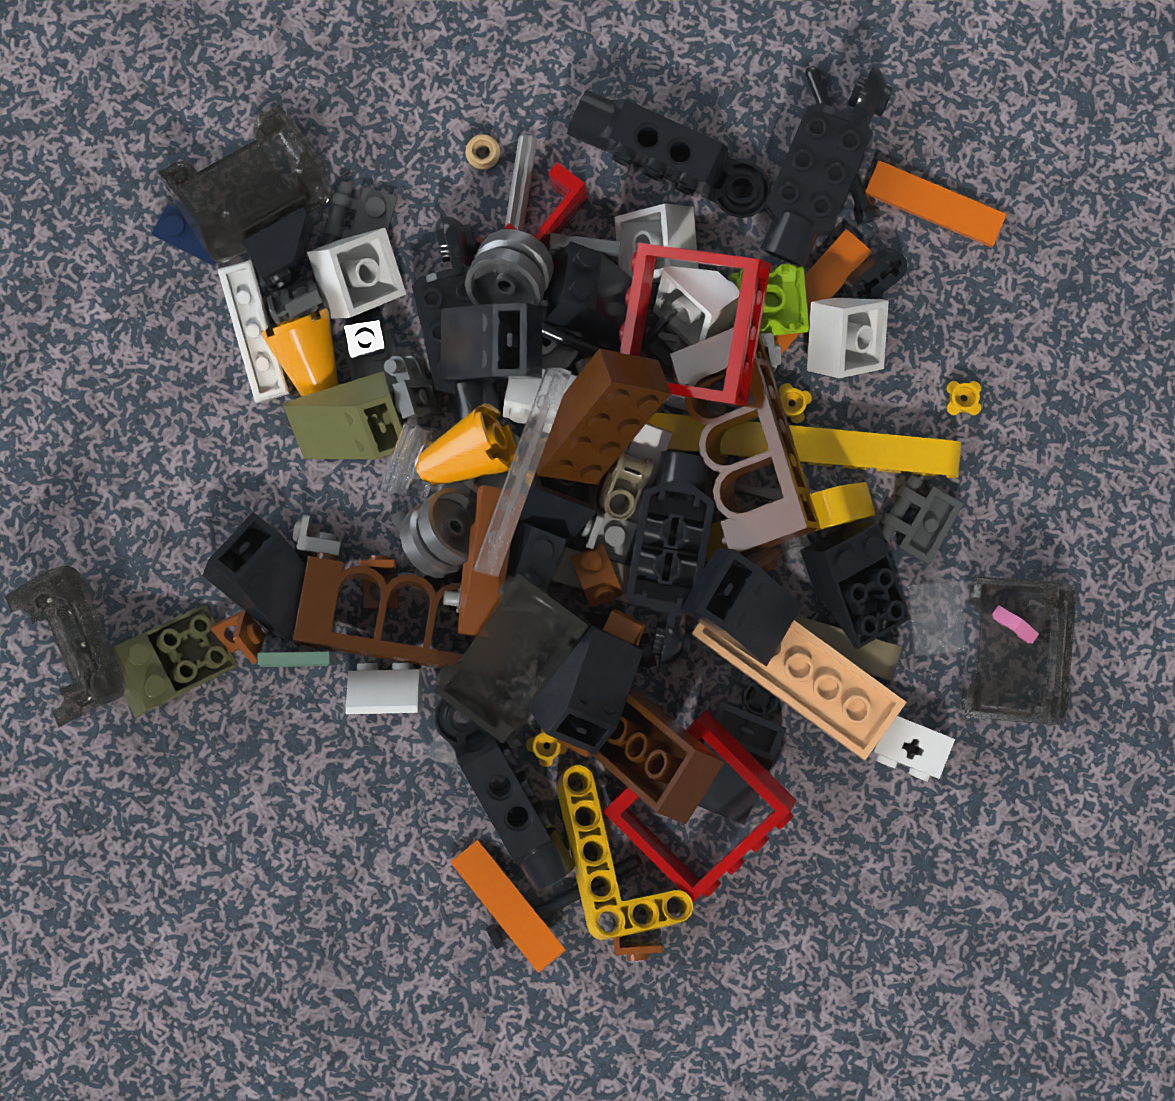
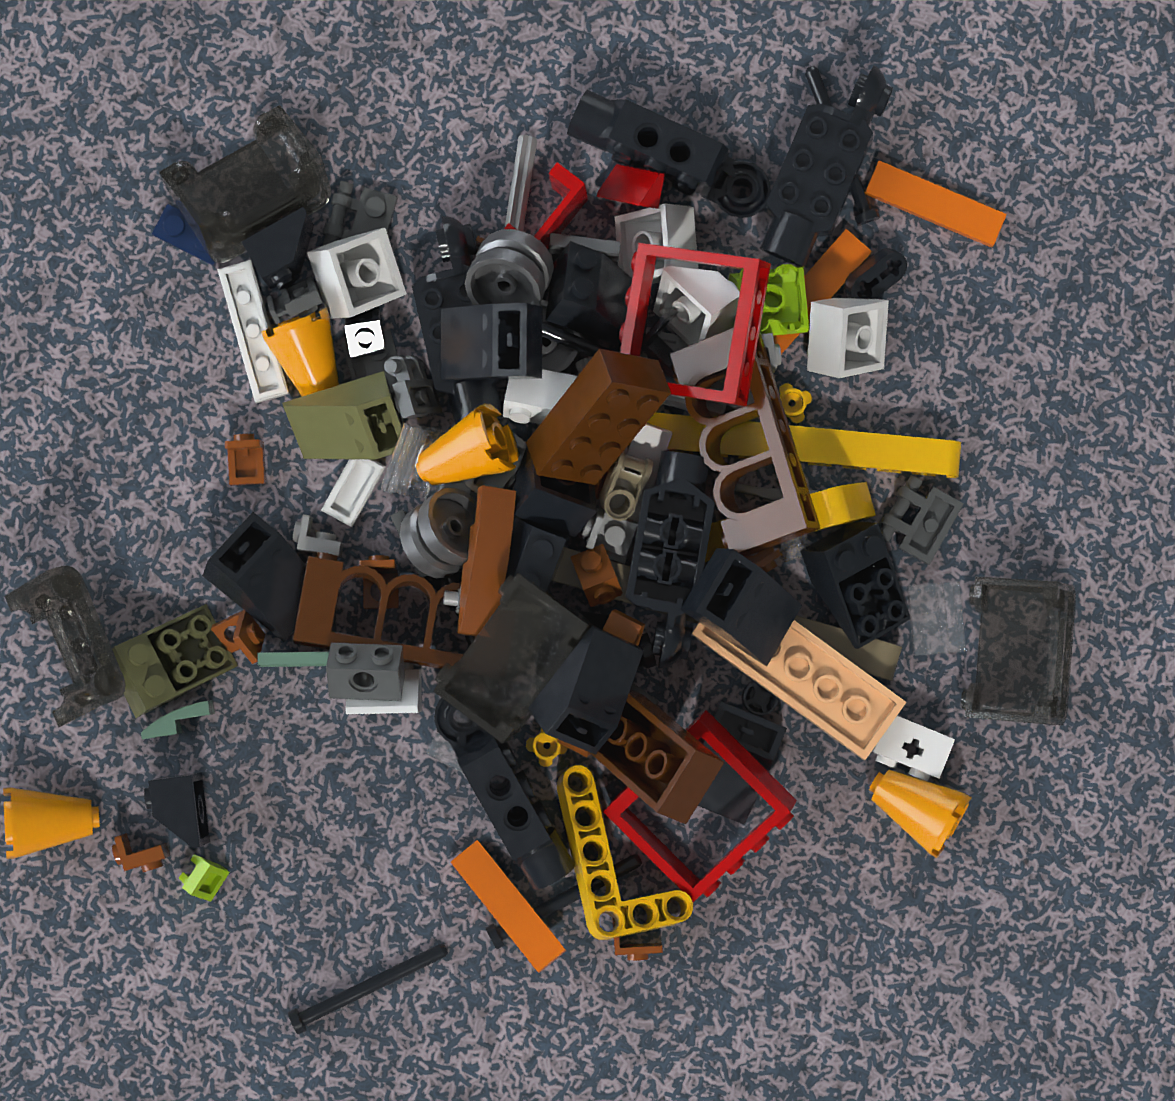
(45, 820): none -> light orange cone
(148, 858): none -> dark orange bracket
(171, 724): none -> sand green slope
(180, 806): none -> black slope
(204, 879): none -> lime tile
(246, 460): none -> dark orange bracket
(302, 1018): none -> black bar
(353, 490): none -> white tile
(365, 671): none -> dark grey brick
(482, 141): tan plate -> none
(522, 471): clear tile -> none
(633, 186): none -> red slope
(920, 807): none -> light orange cone
(971, 391): yellow plate -> none
(1016, 624): bright pink tile -> none

